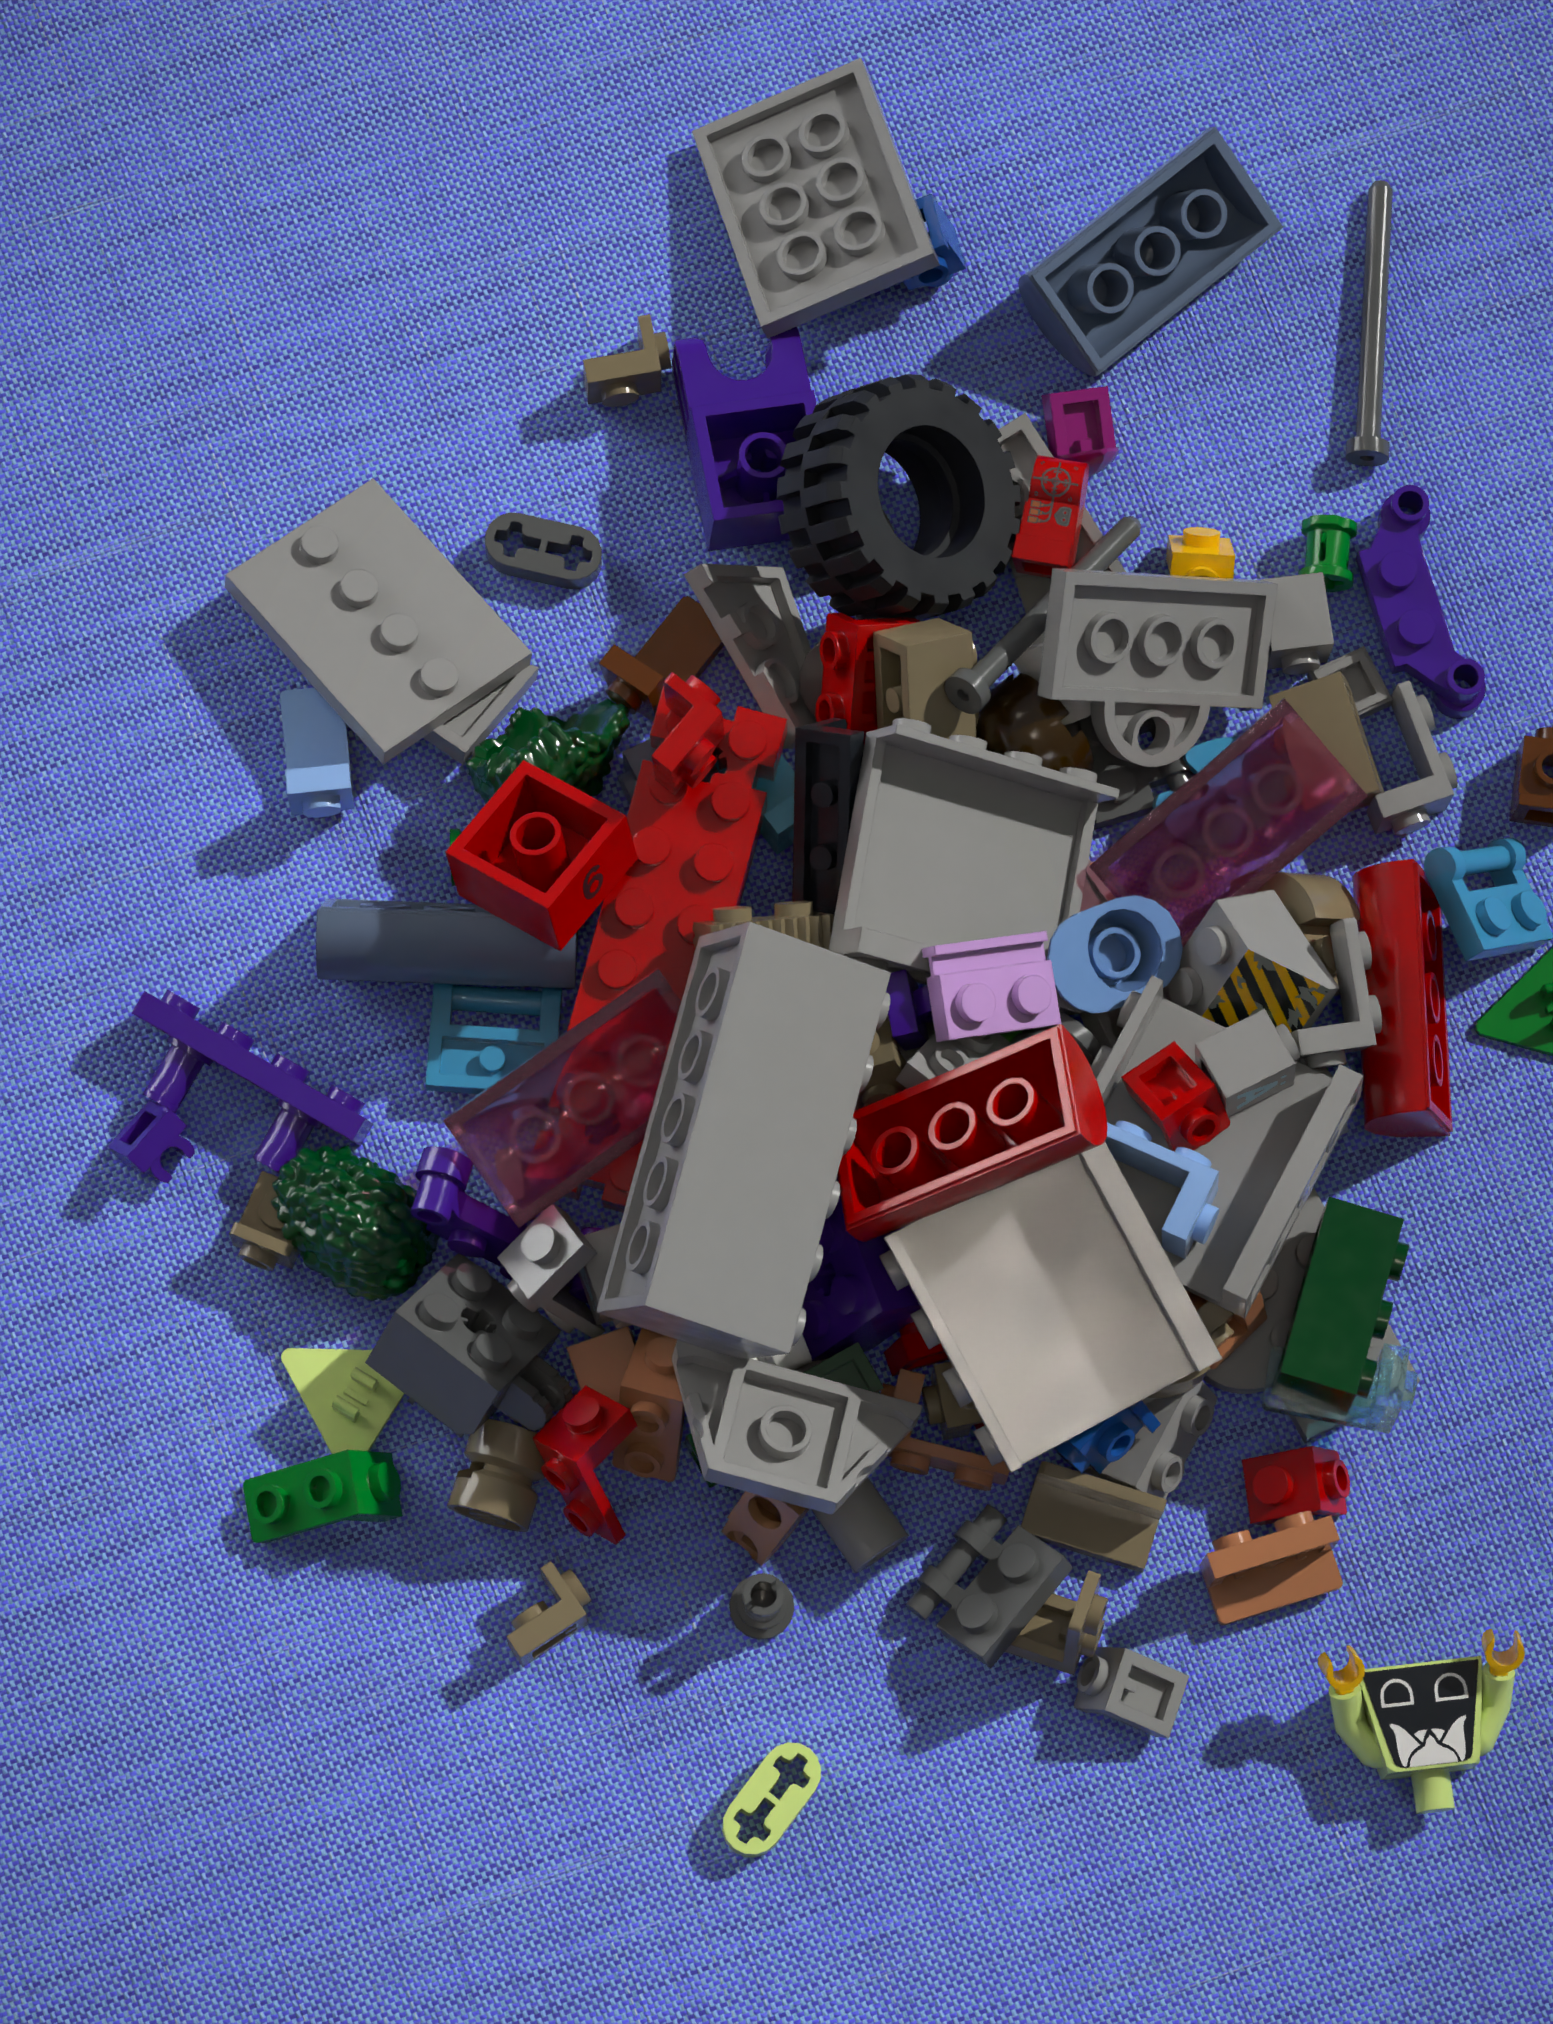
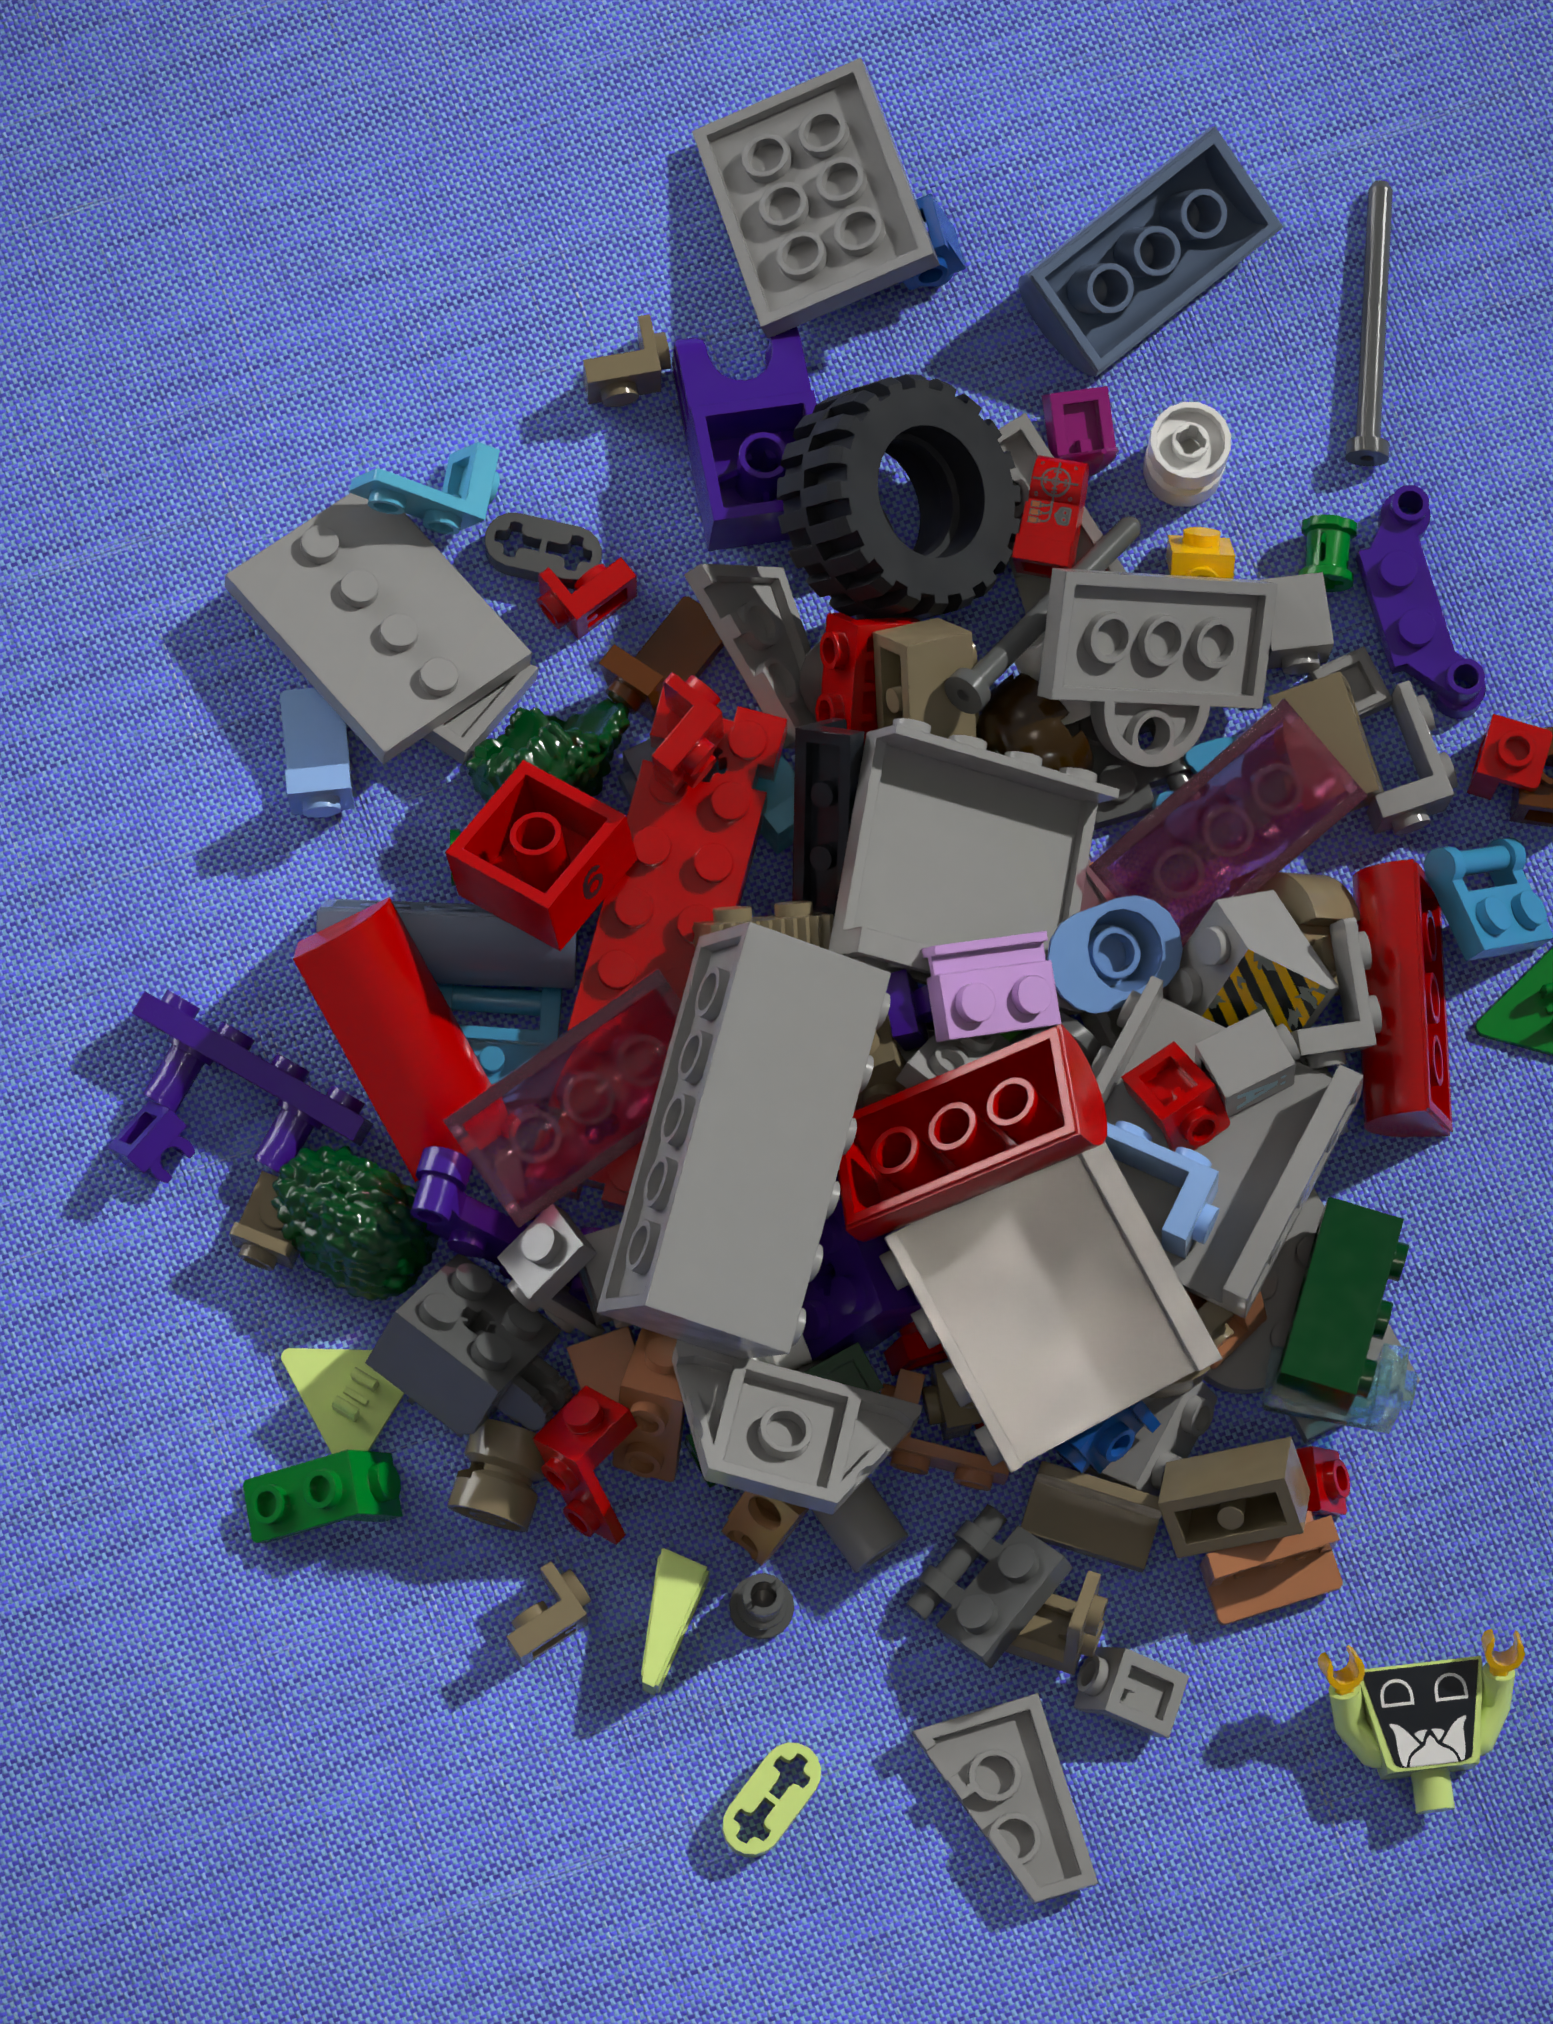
(392, 1026): none -> red brick
(464, 499): none -> medium azure bracket
(597, 596): none -> red bracket
(675, 1598): none -> yellowish green slope
(1015, 1792): none -> light grey wing
(1178, 466): none -> white wheel
(1234, 1497): none -> dark tan brick
(1509, 755): none -> red bracket

